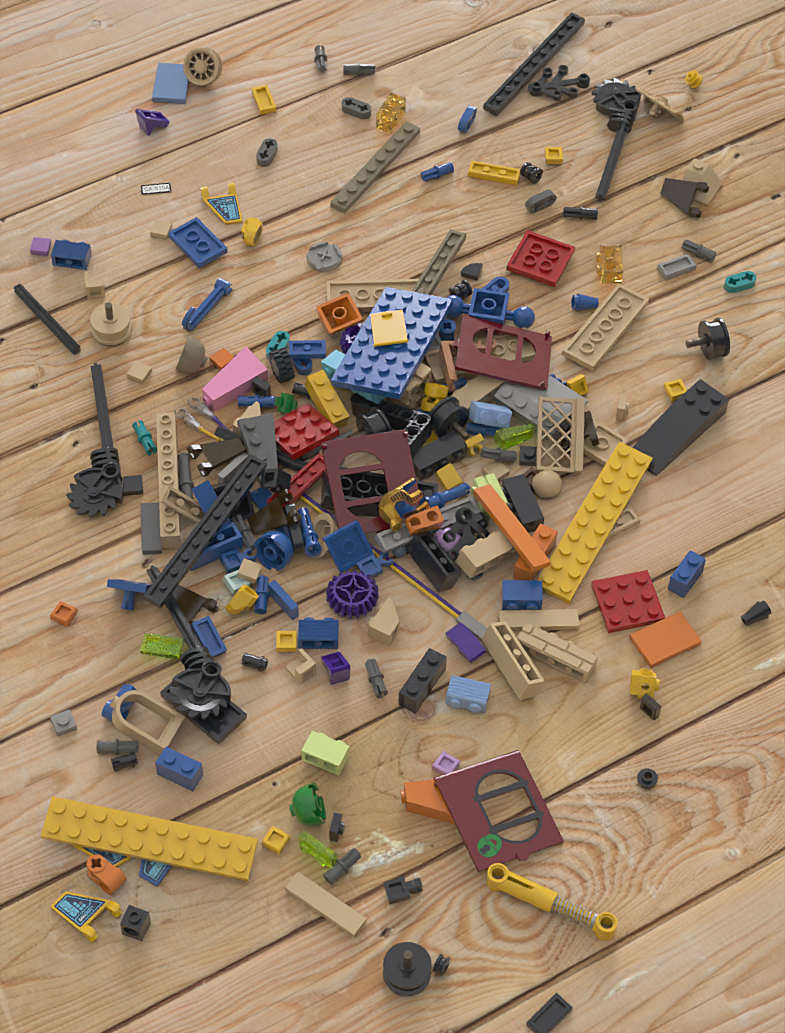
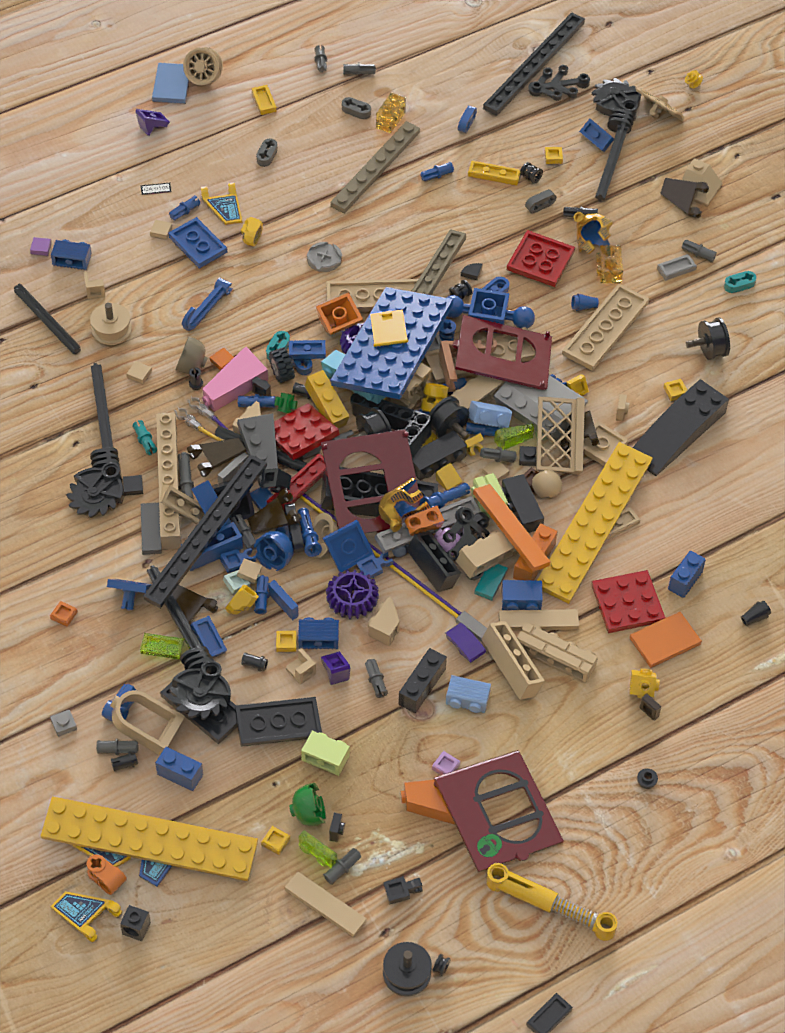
(184, 208): none -> blue axle
(195, 379): none -> black pin
(277, 721): none -> black plate
(491, 581): none -> teal tile
(592, 230): none -> piece
(597, 135): none -> blue plate

